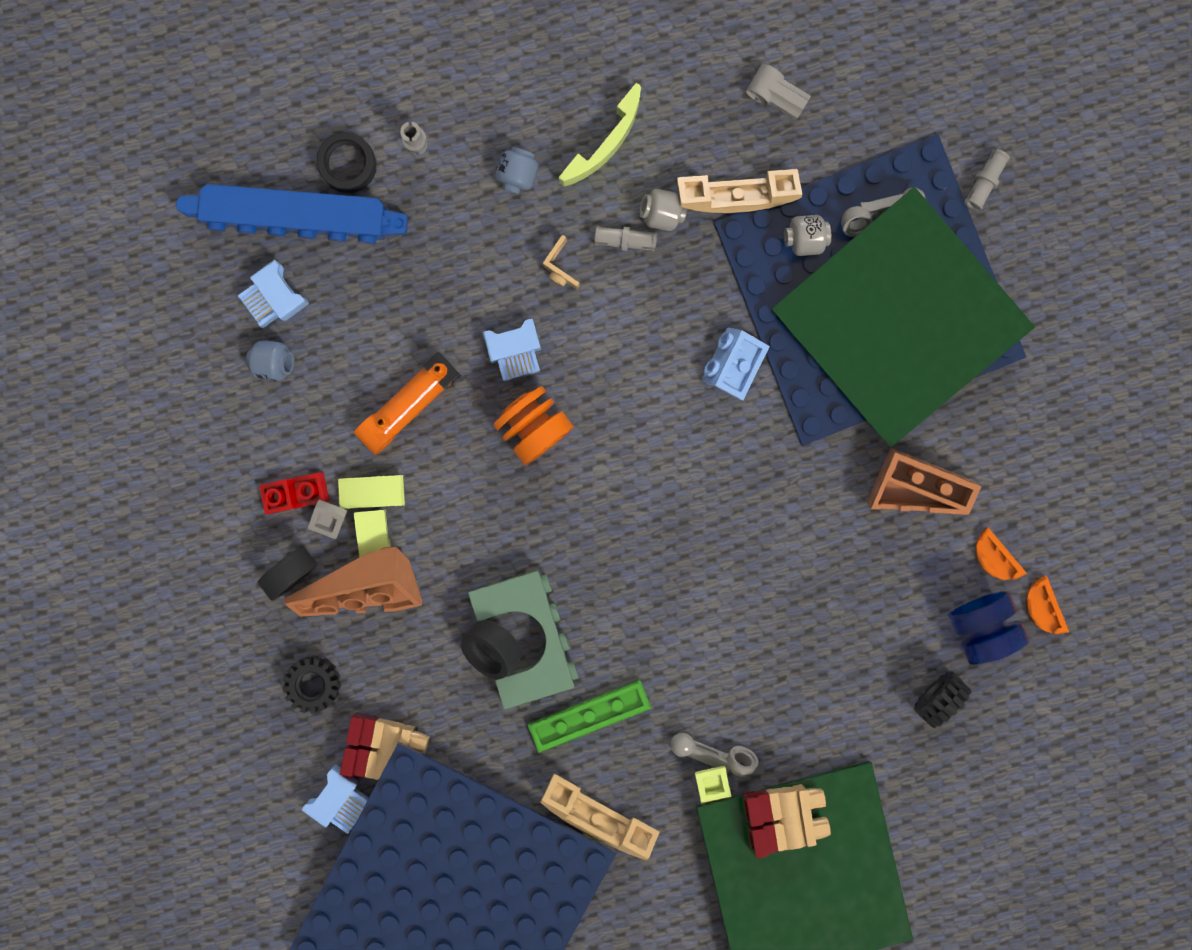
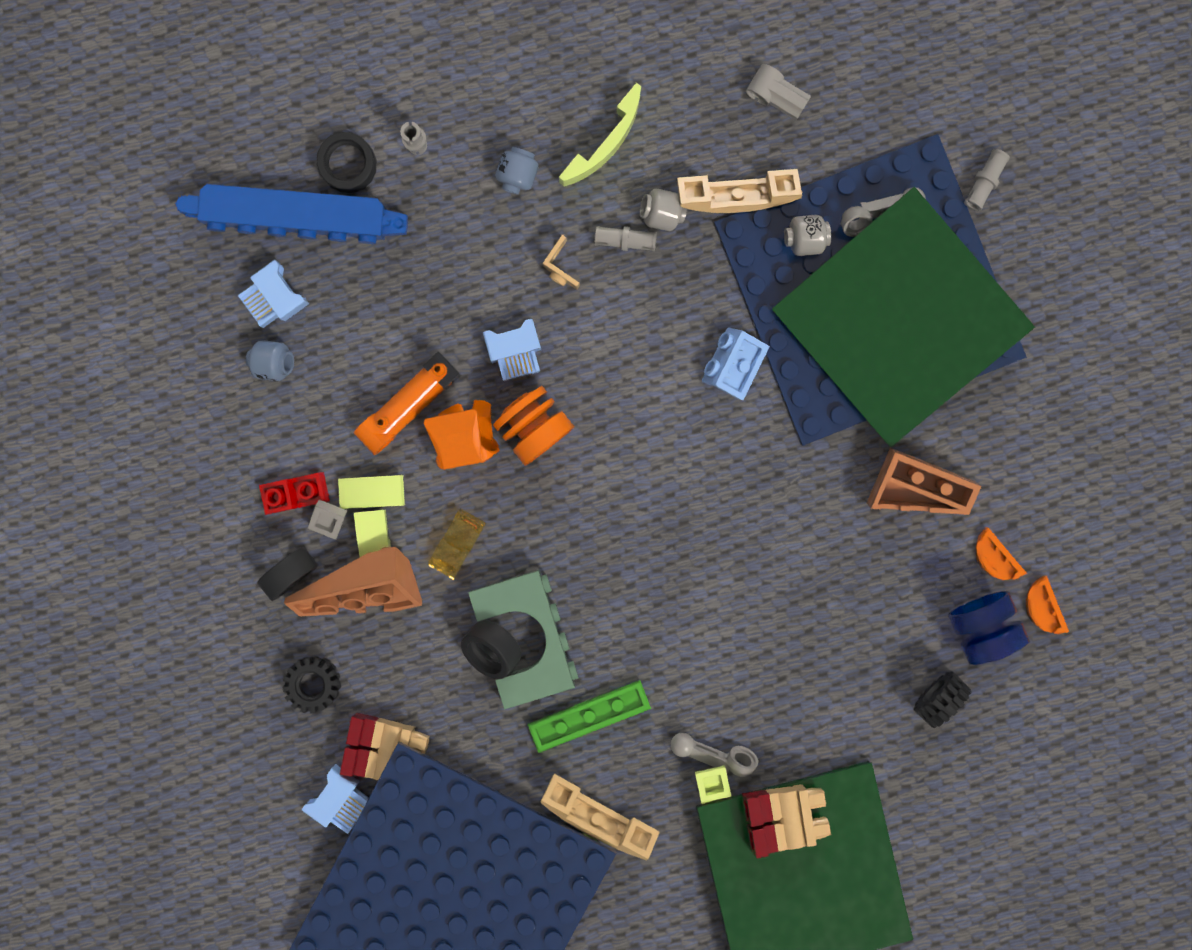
(456, 543): none -> clear yellow slope
(462, 435): none -> orange piece

